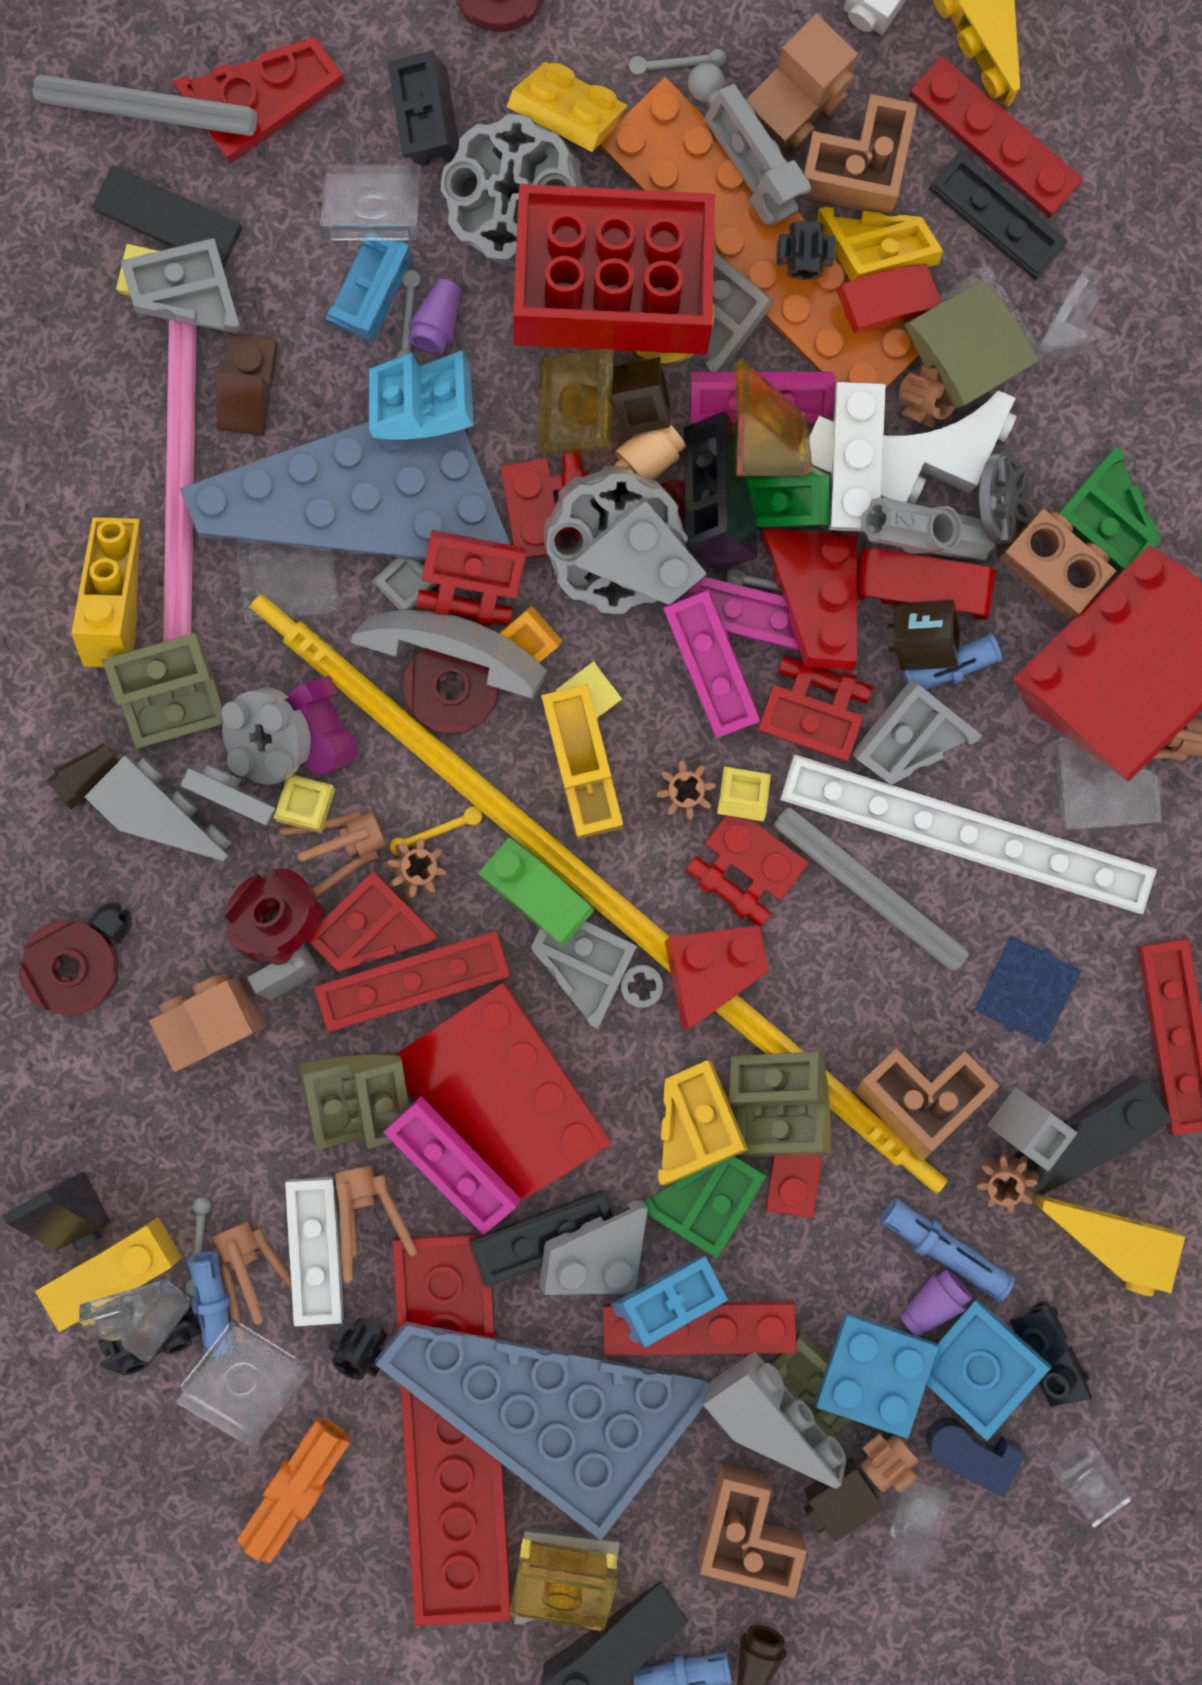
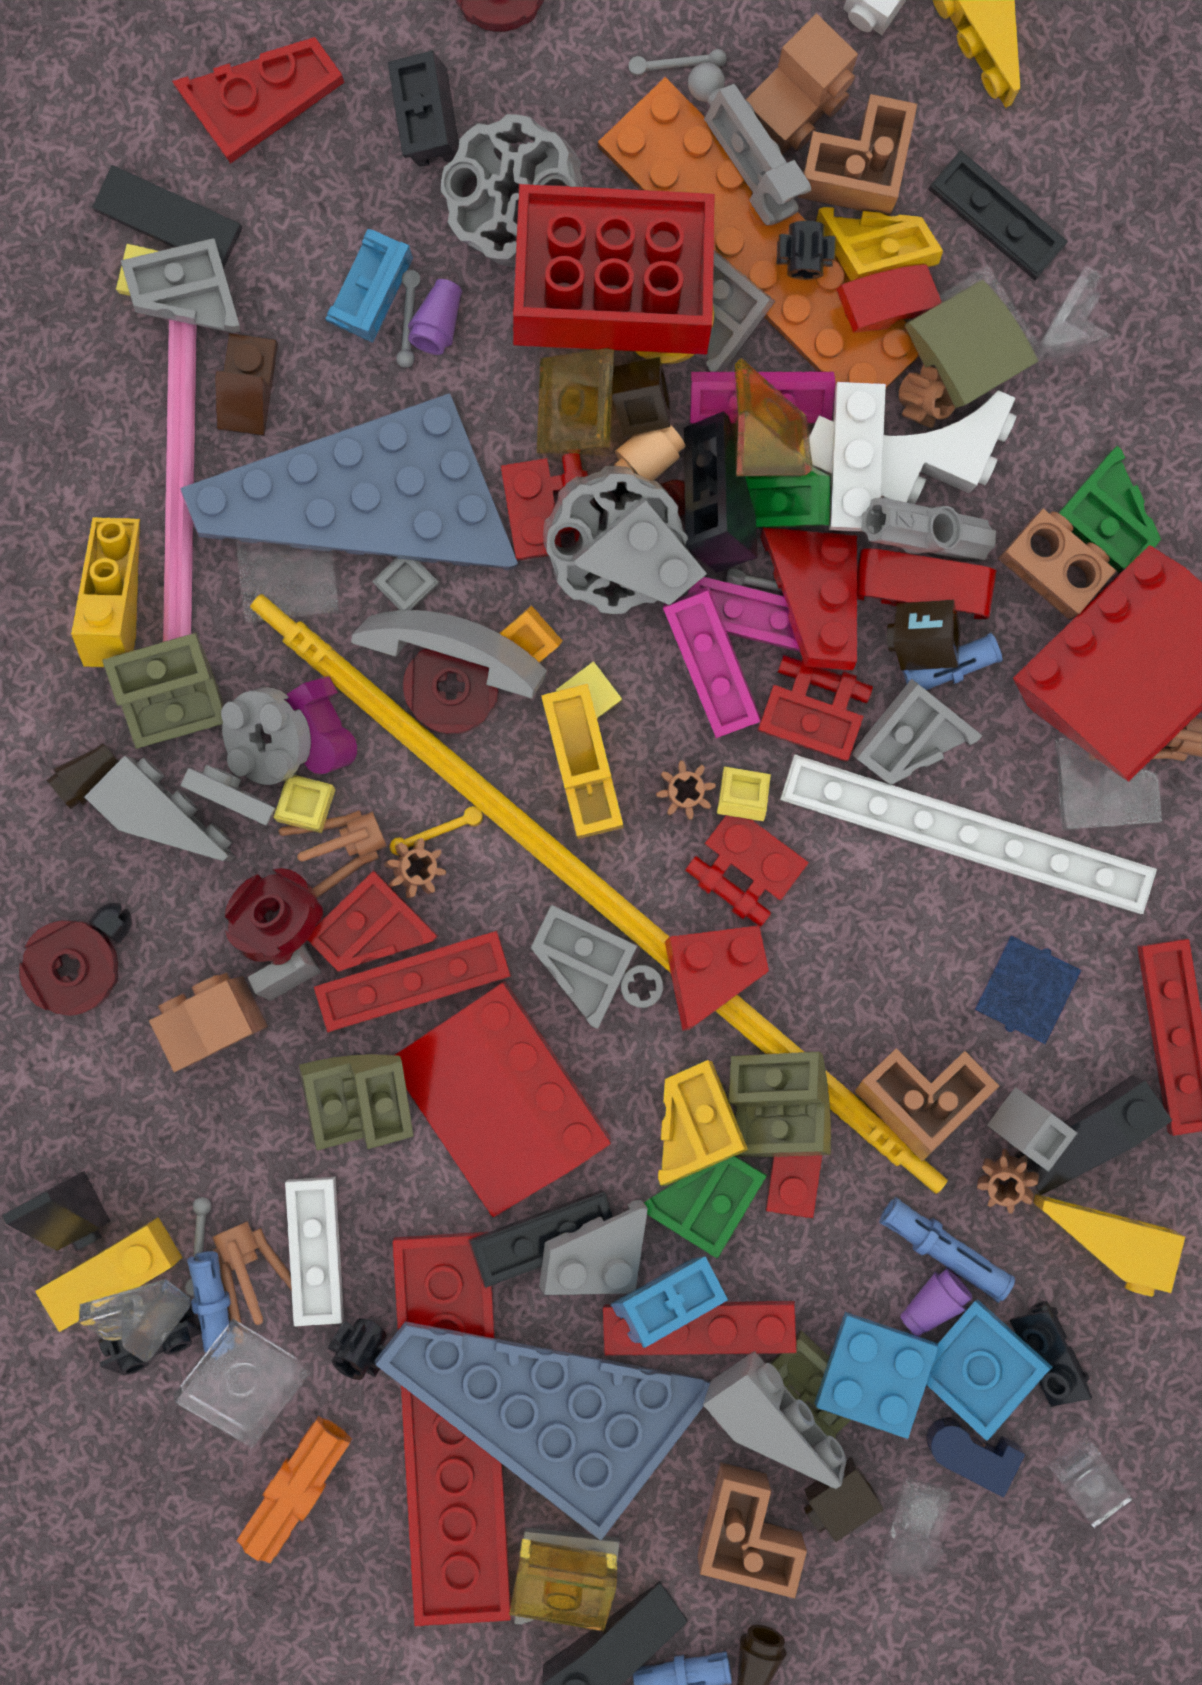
(145, 105): light grey axle -> none
(354, 1192): nougat plant -> none
(371, 202): clear tile -> none
(420, 400): medium azure slope -> none
(452, 1165): dark pink plate -> none
(474, 566): red plate -> none
(535, 891): bright green slope -> none
(568, 105): yellow plate -> none
(871, 889): light grey axle -> none
(889, 1462): nougat gear -> none
(995, 136): red plate -> none
(1003, 497): flat silver wheel -> none

